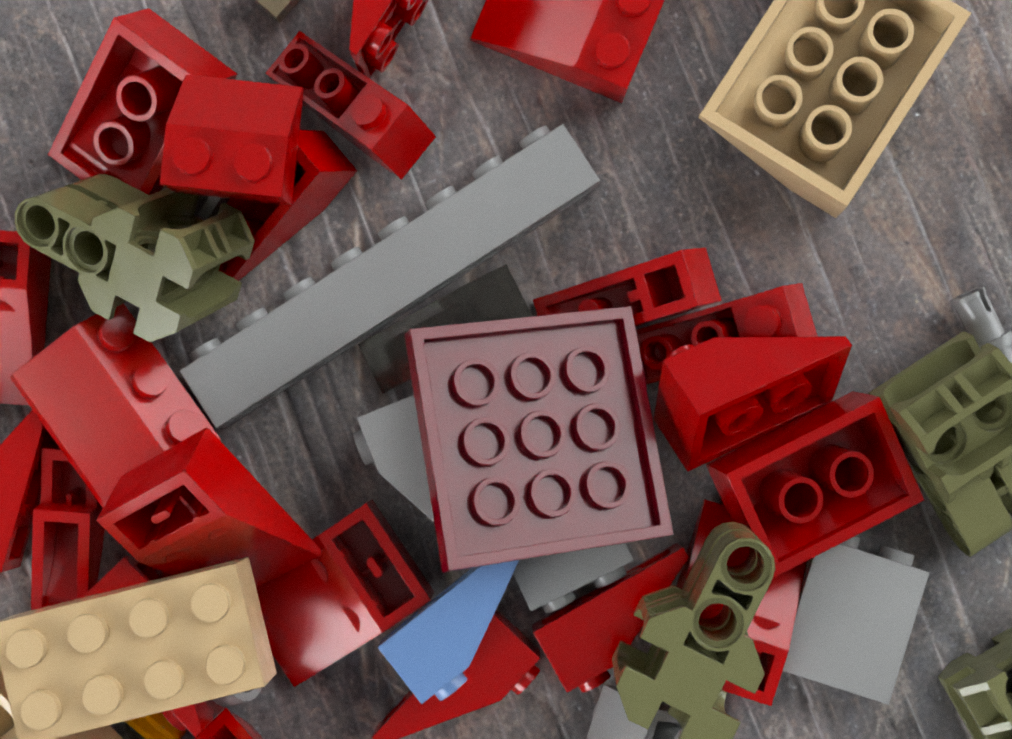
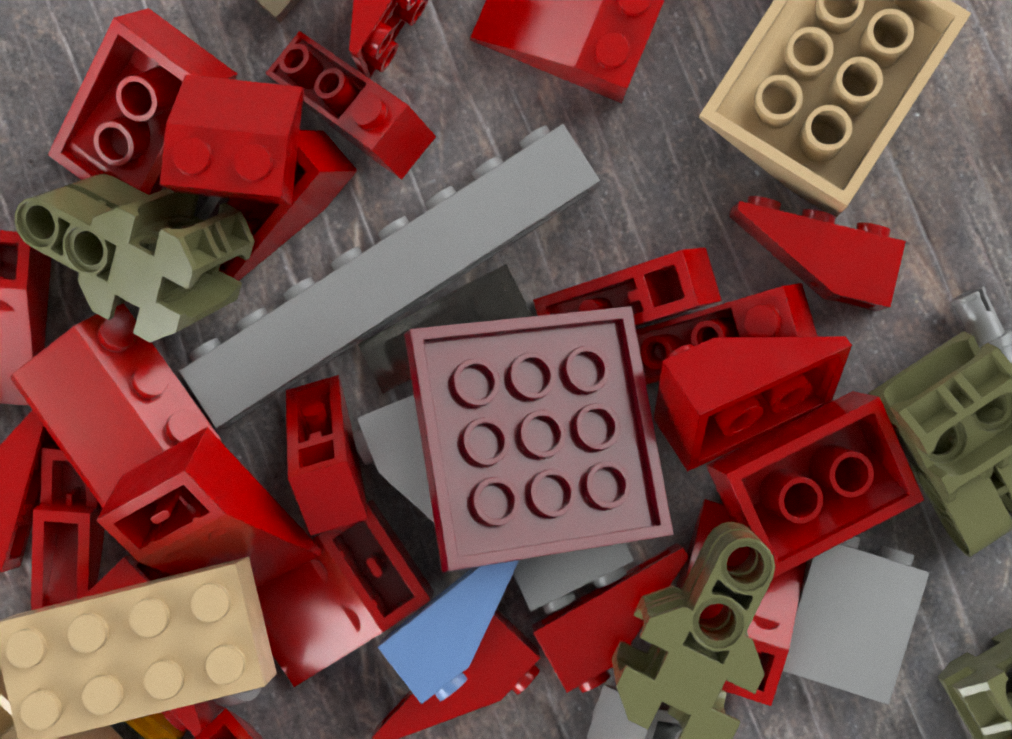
(323, 457): none -> red slope
(832, 259): none -> red slope

